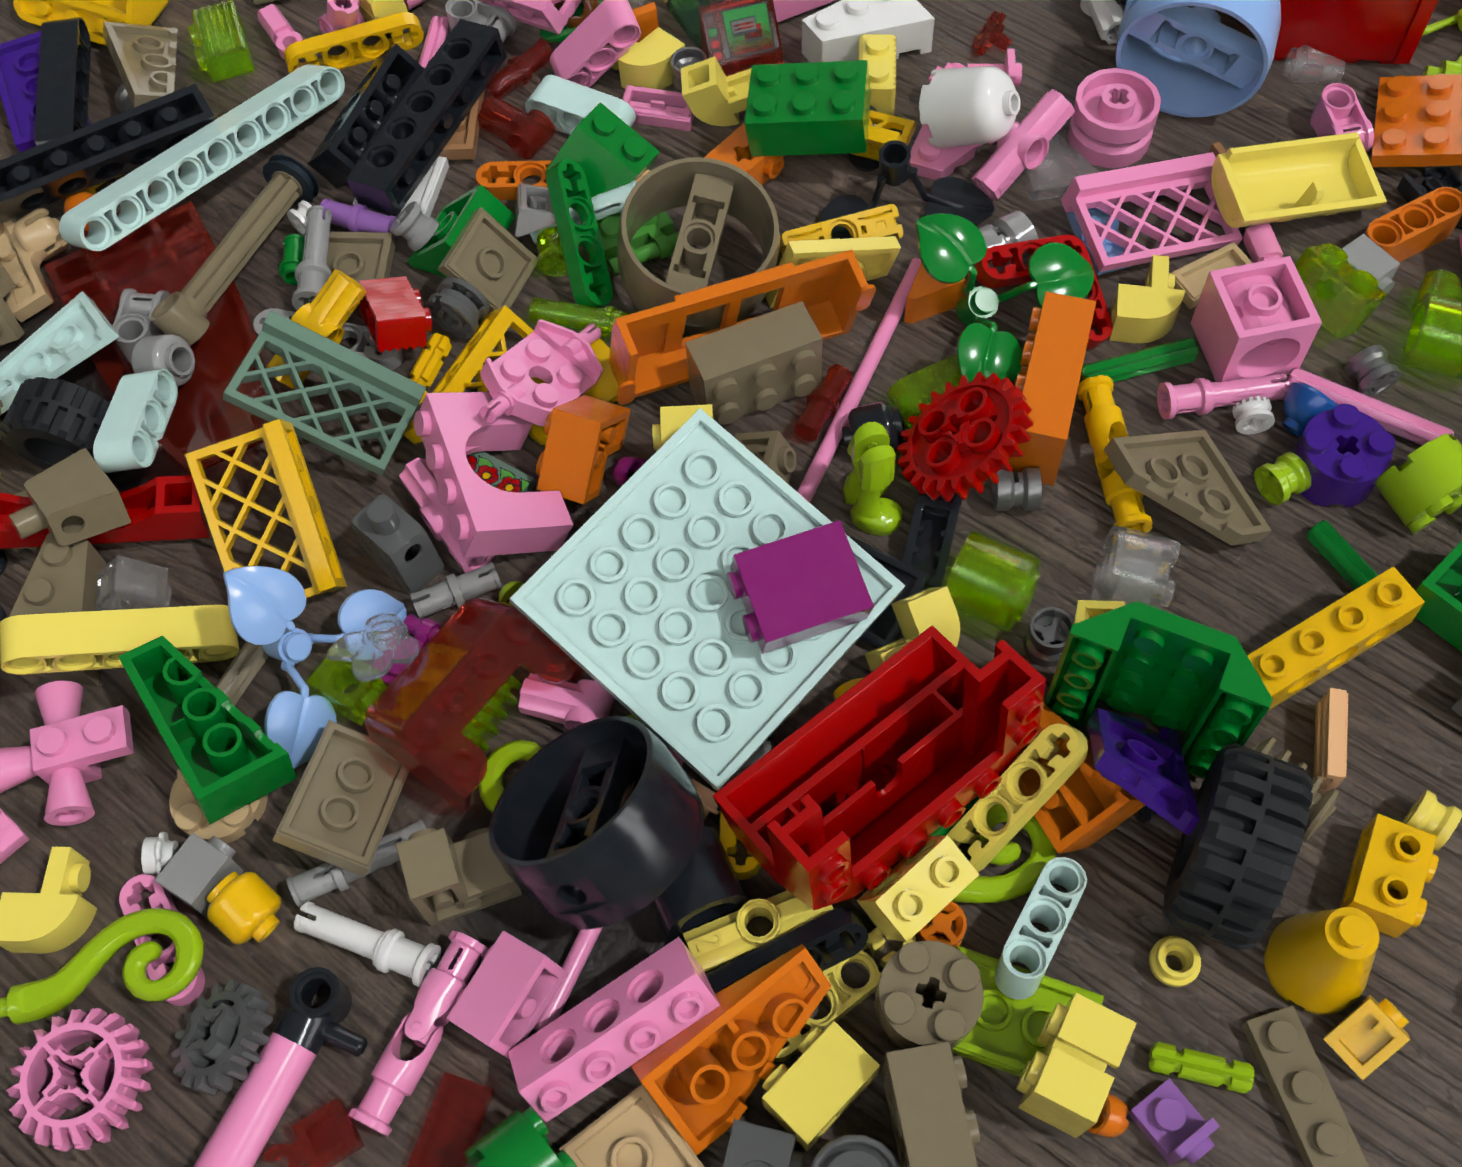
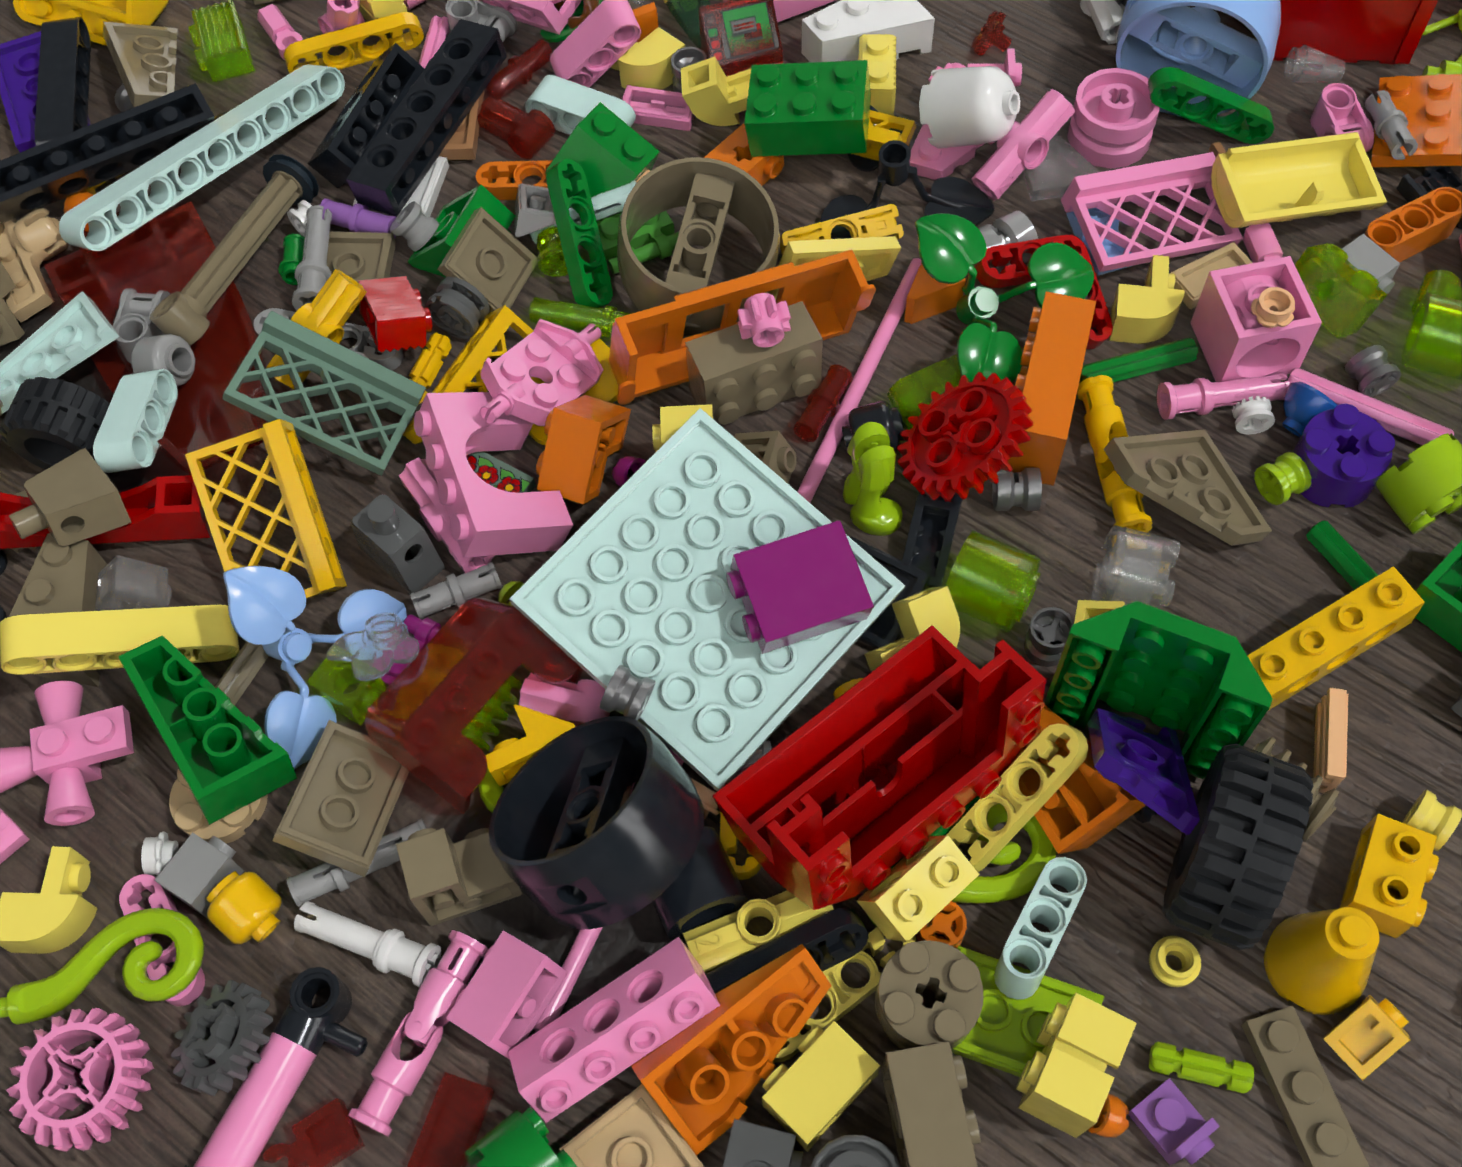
(514, 752): none -> yellow slope
(627, 693): none -> flat silver wheel
(764, 320): none -> bright pink gear
(1205, 112): none -> green beam
(1274, 307): none -> light nougat plate
(1391, 125): none -> light grey pin

